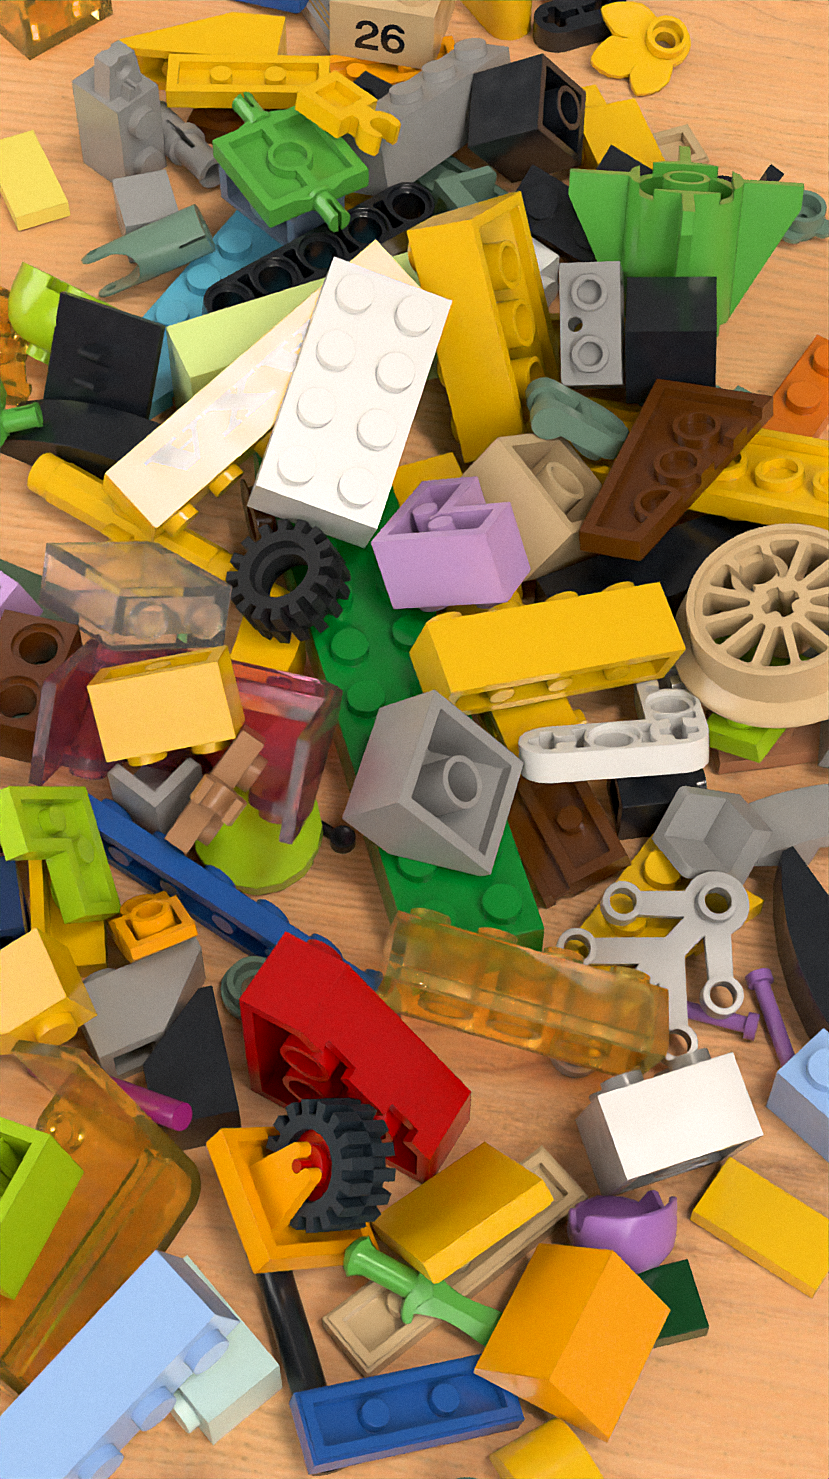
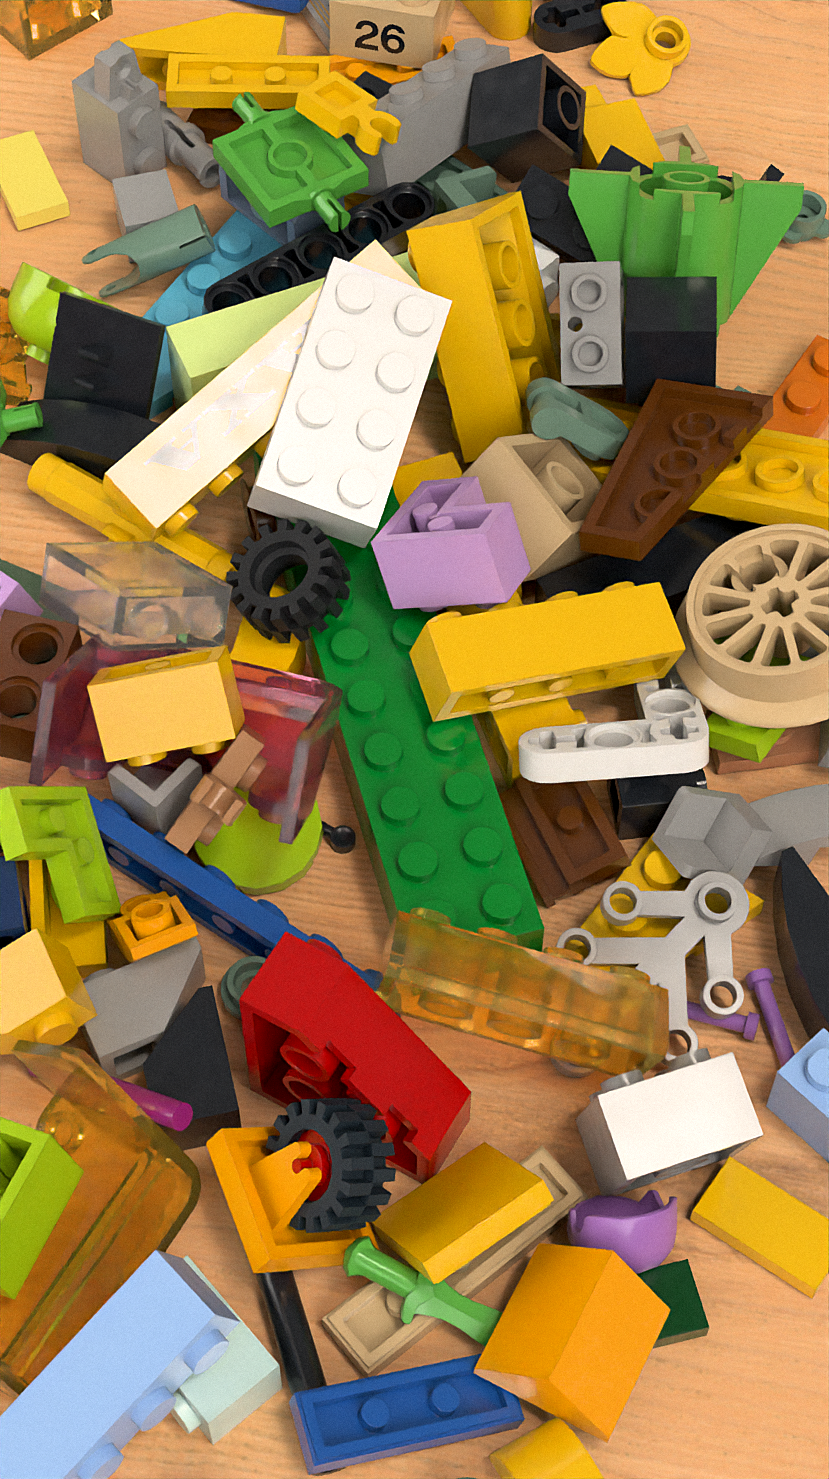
(434, 786): light grey slope -> none

